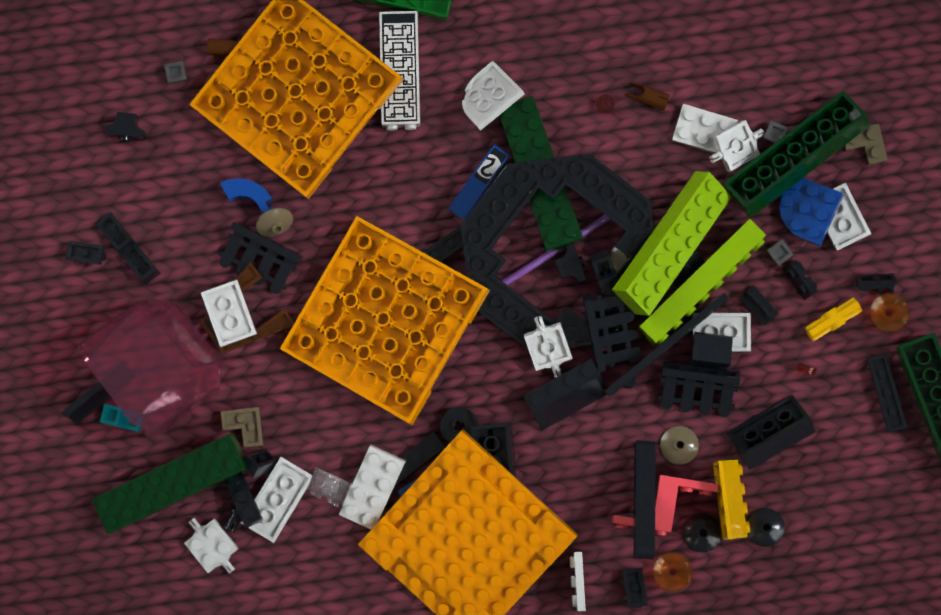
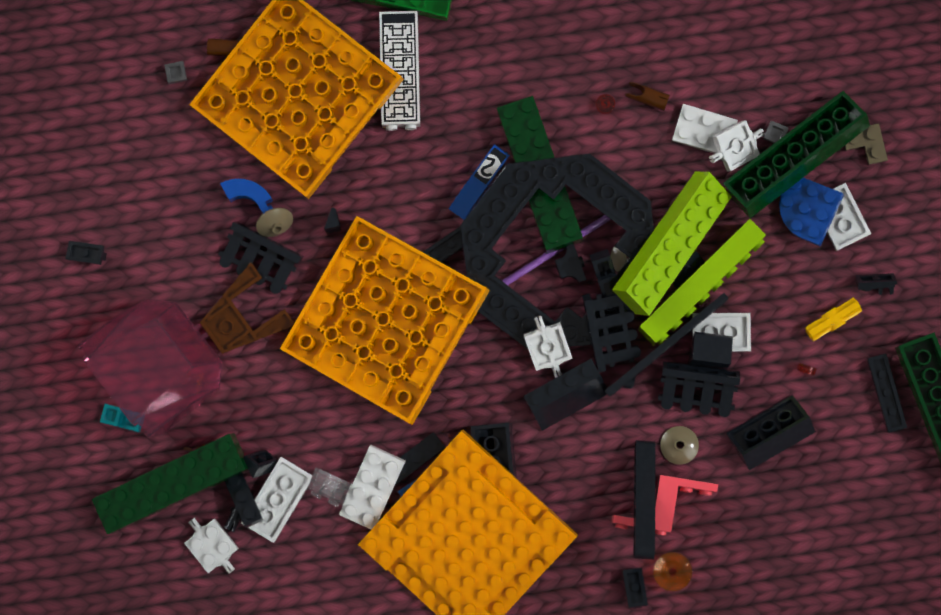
(86, 404): black fence -> none
(125, 128): black brick -> none
(128, 248): black slope -> none
(228, 313): white plate -> none
(247, 420): dark tan plate -> none
(332, 224): none -> black slope
(451, 417): black plate -> none
(489, 95): white plate -> none
(577, 581): white plate -> none
(695, 540): black dish -> none
(730, 499): yellow slope -> none
(756, 522): black dish -> none
(759, 305): black hinge -> none
(780, 252): flat silver plate -> none
(795, 273): black hinge -> none
(896, 305): clear orange dish -> none

